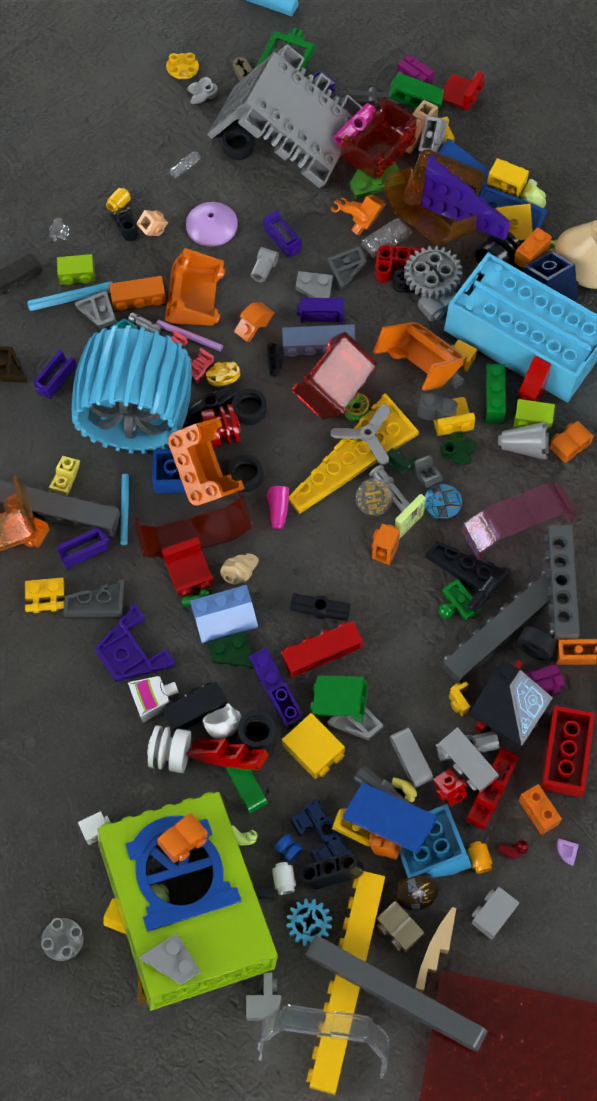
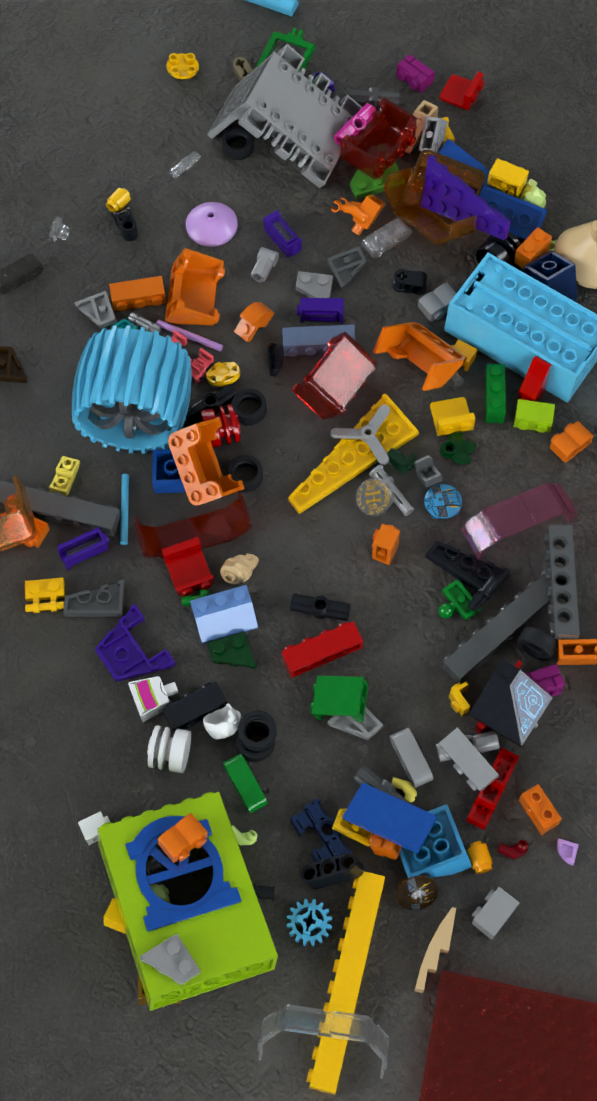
(54, 374): dark purple window -> none
(62, 939): light grey dish -> none
(68, 296): medium azure axle -> none
(76, 269): lime brick -> none
(152, 223): light nougat brick -> none
(202, 90): light grey plate -> none
(227, 755): red slope -> none
(264, 1005): light grey brick -> none
(275, 687): dark purple slope -> none
(278, 502): dark pink piece -> none
(284, 878): white brick -> none
(288, 848): blue wheel -> none
(314, 746): yellow brick -> none
(356, 414): bright green wheel -> none
(392, 260): red beam -> none
(396, 993): dark grey beam -> none
(399, 927): dark tan brick -> none
(410, 515): yellowish green tile -> none
(414, 91): green brick -> none
(433, 272): light grey gear -> none
(434, 408): dark grey brick -> none
(450, 787): red brick -> none
(520, 220): yellow plate -> none
(527, 440): light grey cone -> none
(567, 751): red brick -> none

